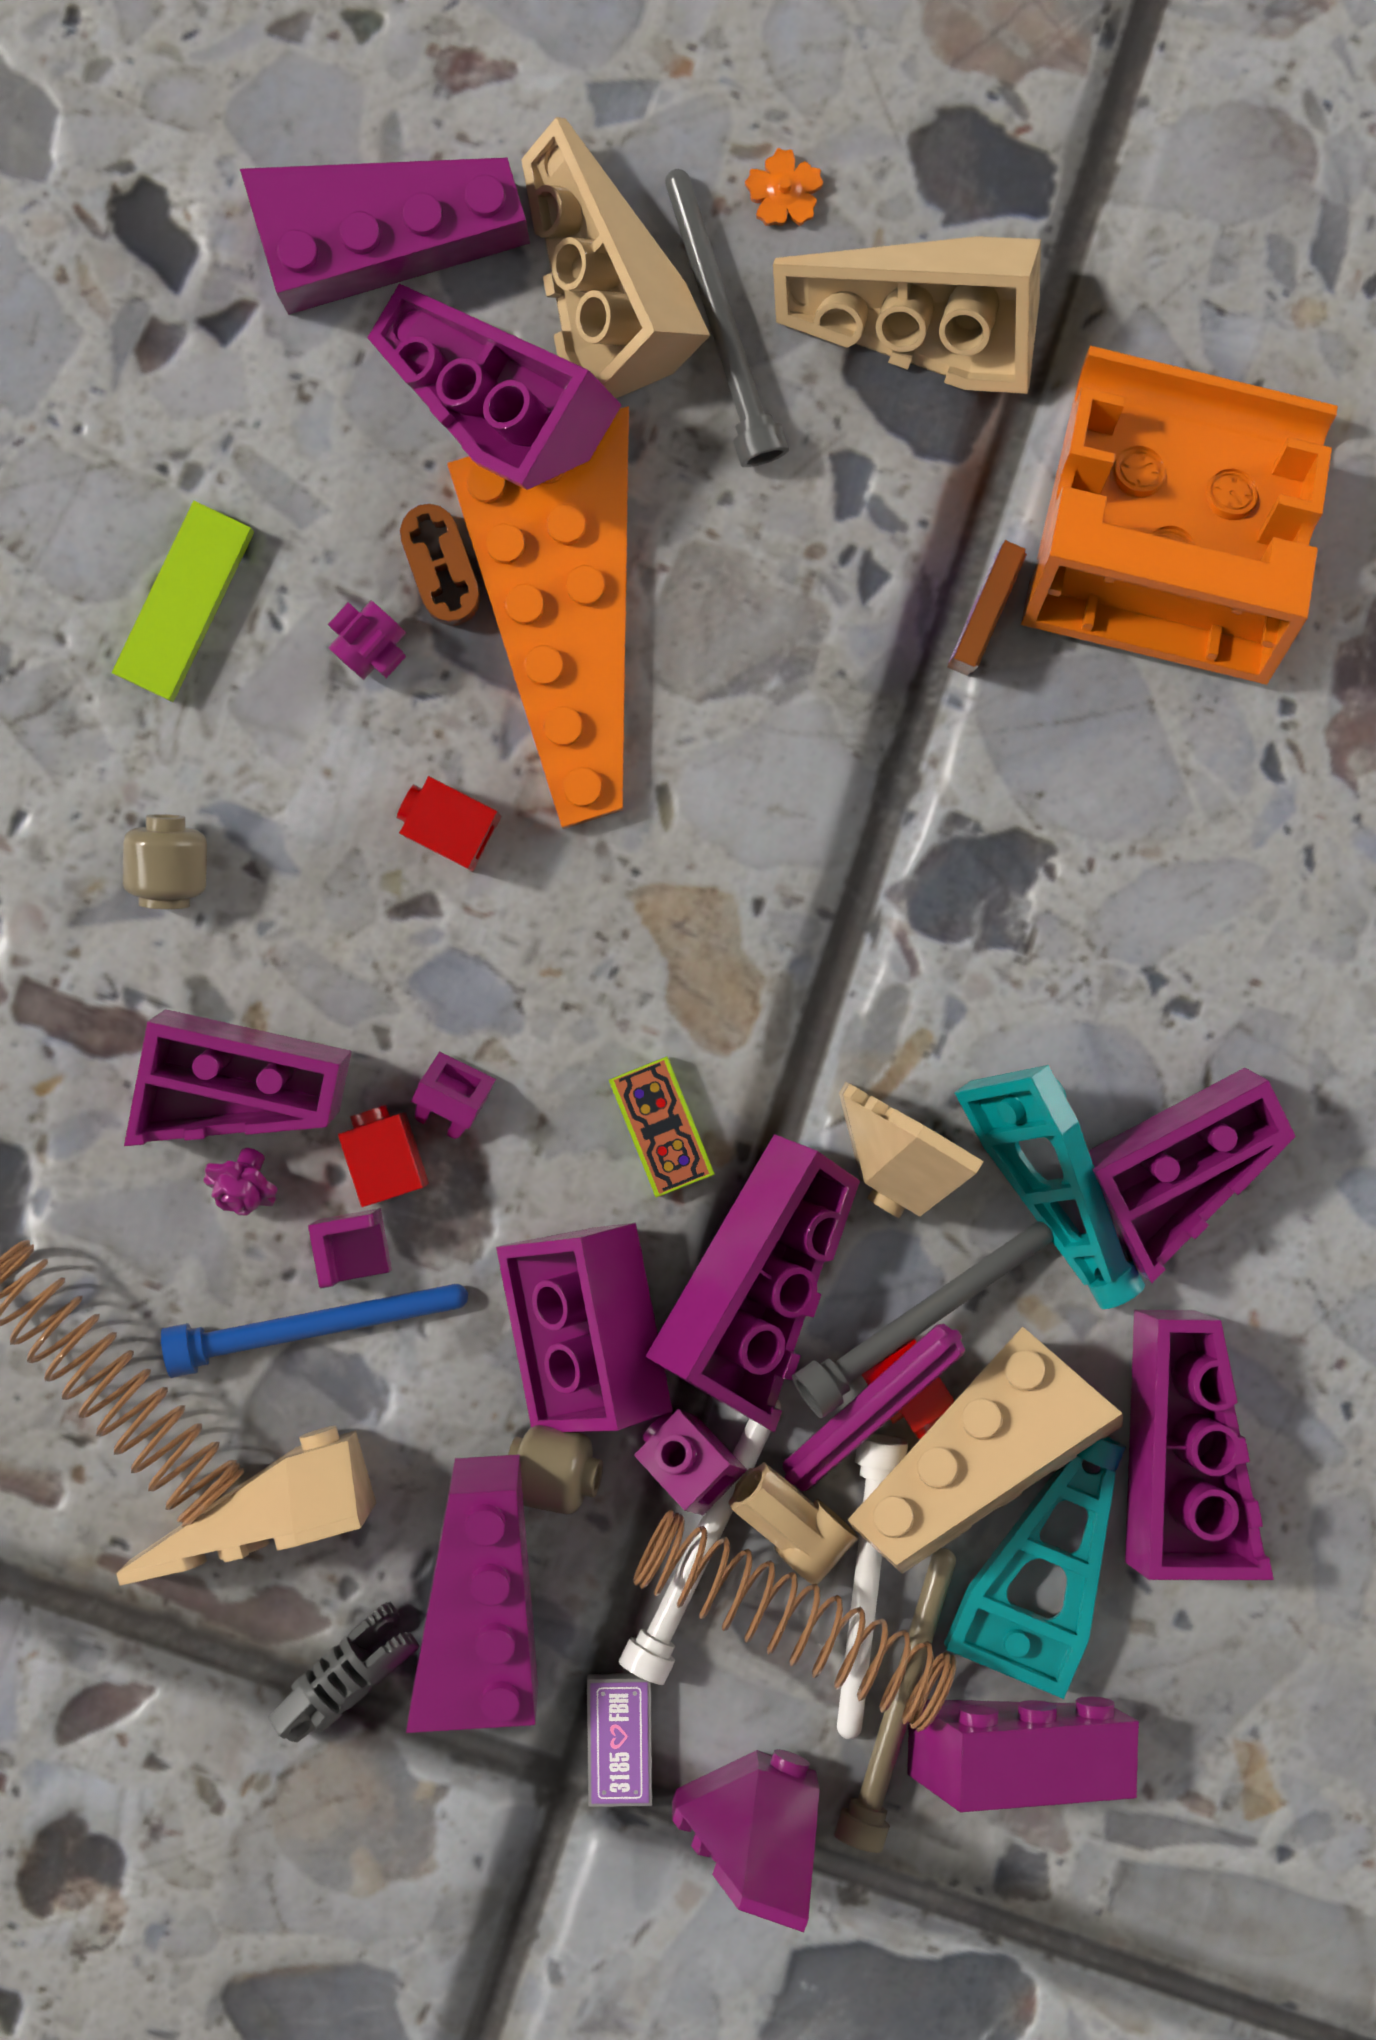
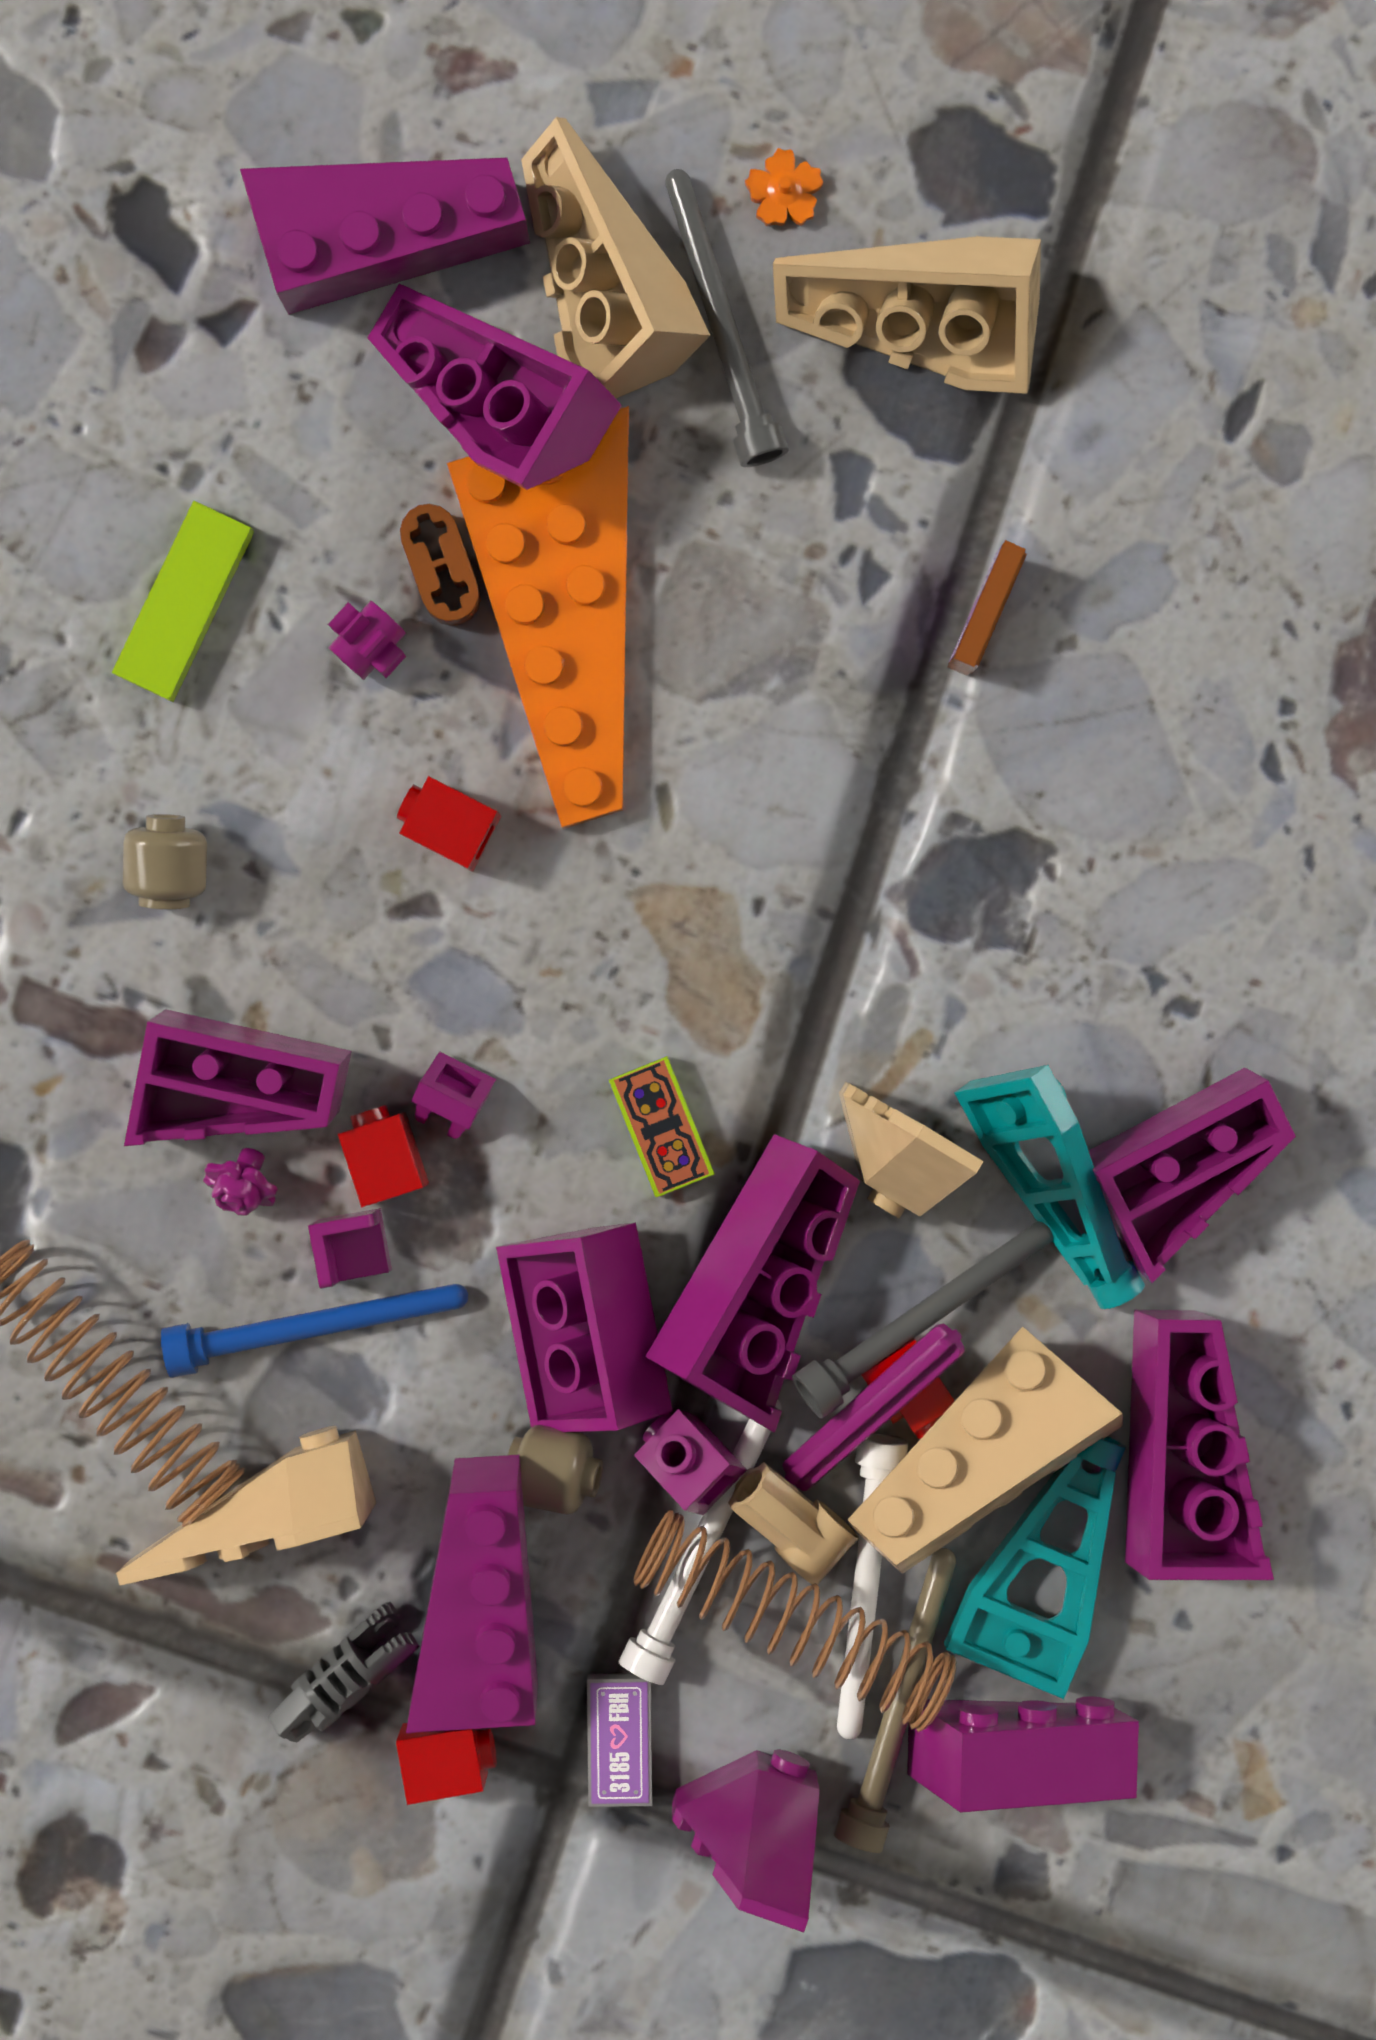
(444, 1762): none -> red brick
(1183, 517): orange panel -> none

